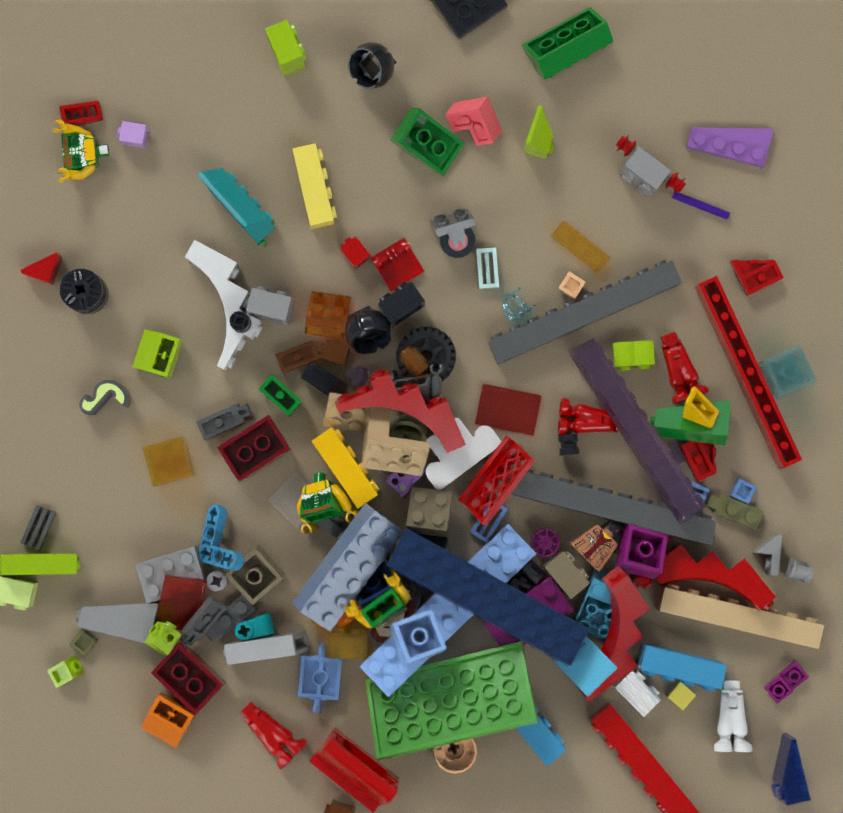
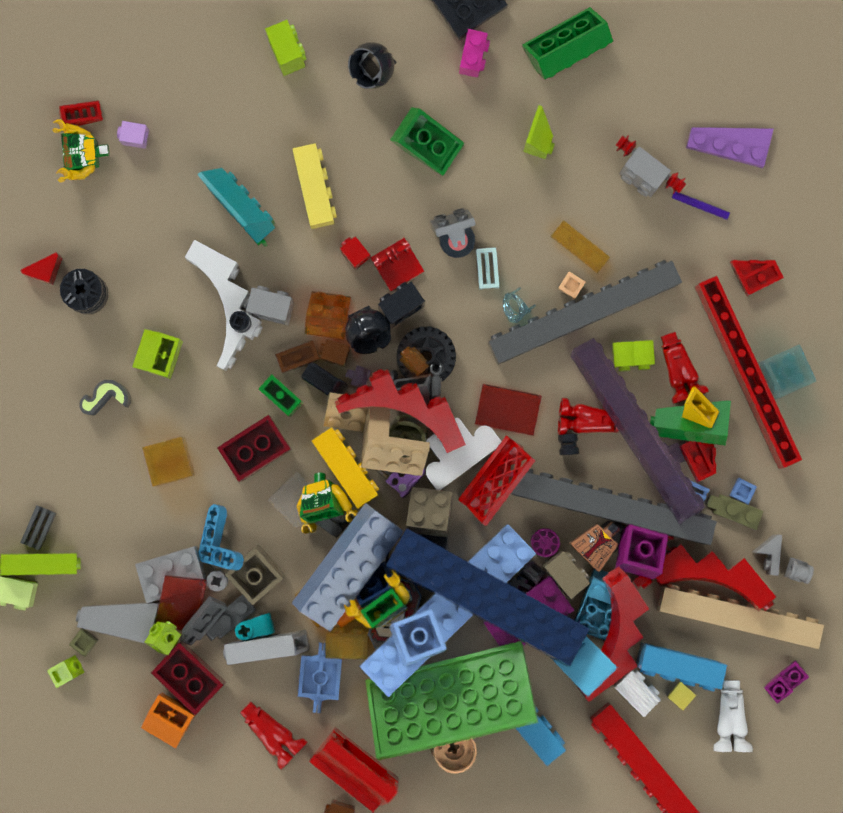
(224, 420): dark grey hinge -> none
(472, 57): none -> dark pink brick
(477, 117): coral panel -> none
(479, 535): medium blue tile -> none
(788, 775): clear blue slope -> none

